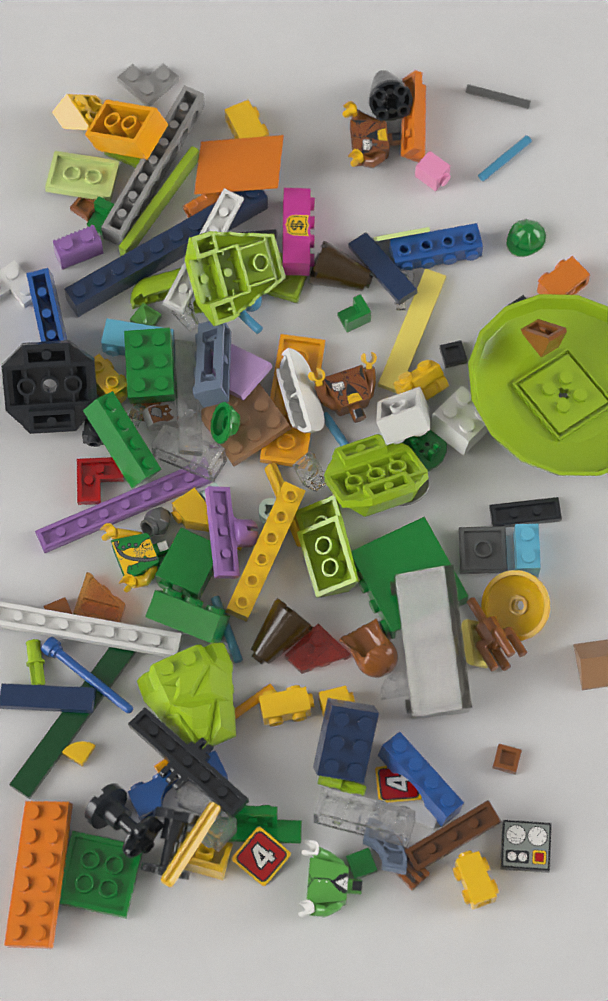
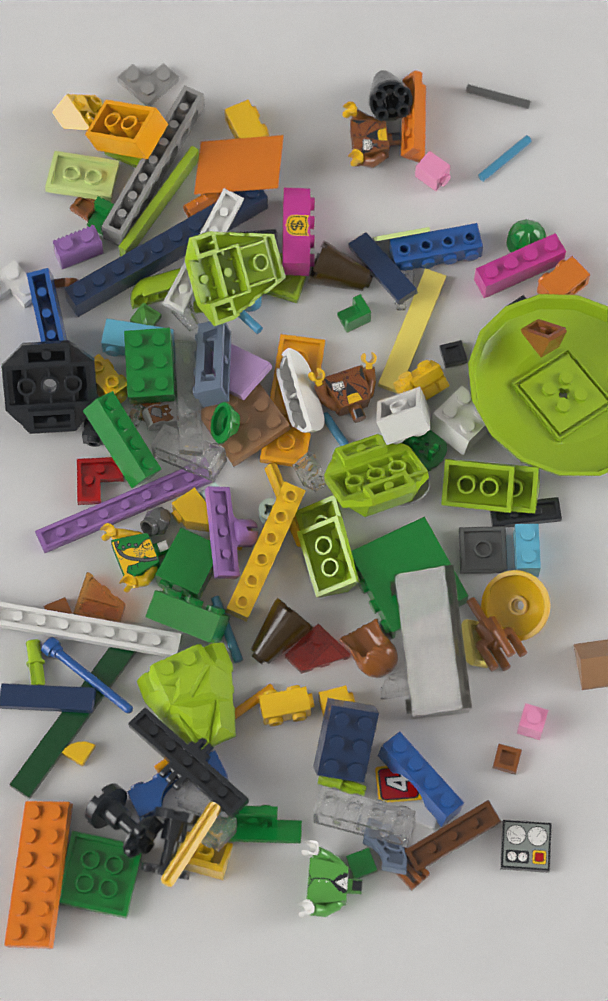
(62, 283): none -> dark orange tile
(261, 856): sticker -> none
(472, 872): yellow brick -> none
(490, 486): none -> lime slope
(519, 265): none -> dark pink brick
(532, 721): none -> bright pink brick

